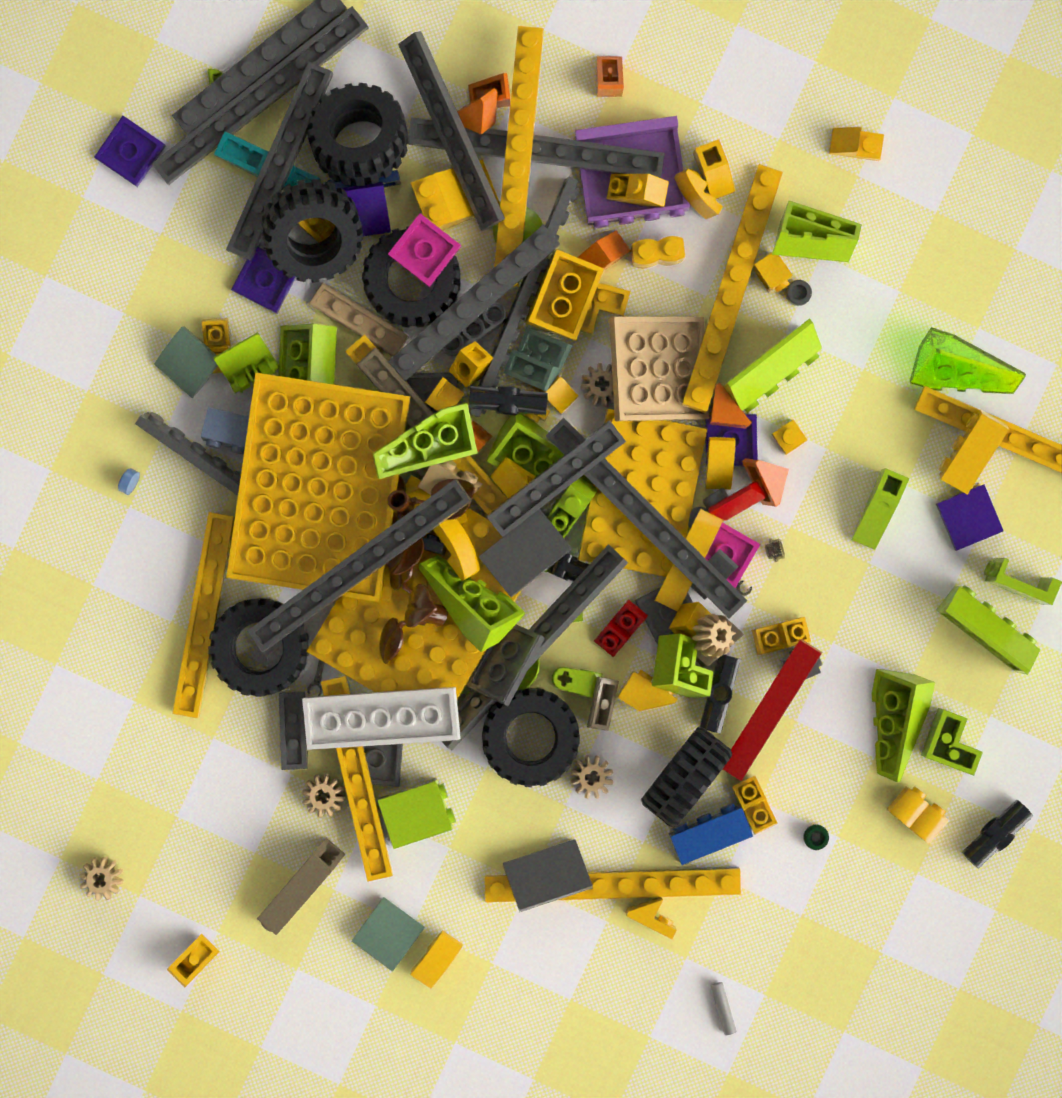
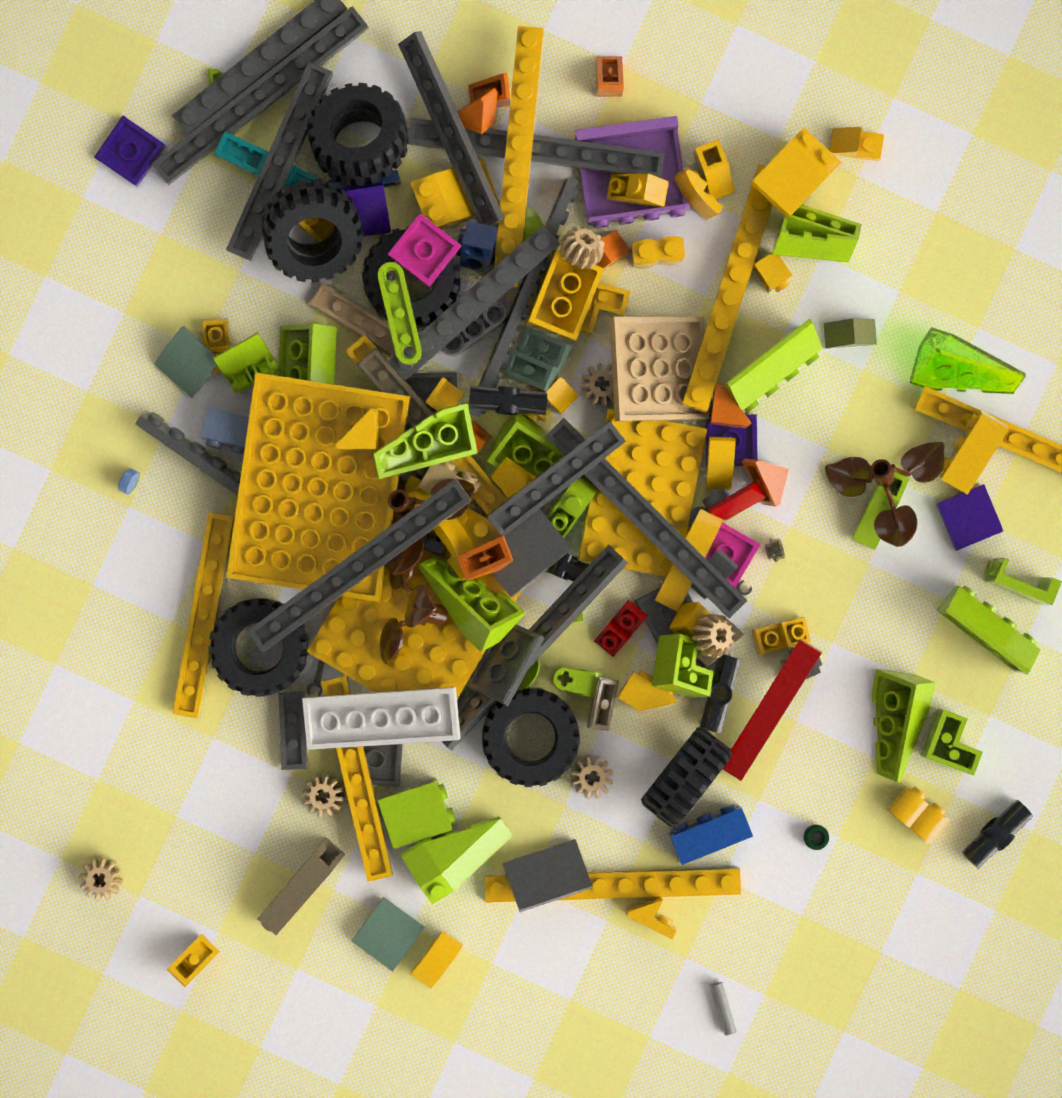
(263, 282): dark purple tile -> none
(363, 434): none -> yellow slope
(399, 313): none -> lime plate
(449, 860): none -> lime wedge
(470, 364): yellow brick -> none
(477, 246): none -> dark blue brick
(485, 559): none -> orange slope
(582, 247): none -> tan gear
(754, 805): yellow slope -> none
(789, 437): yellow plate -> none
(795, 172): none -> yellow slope
(798, 292): dark grey tile -> none
(850, 333): none -> olive slope
(852, 474): none -> reddish brown plant

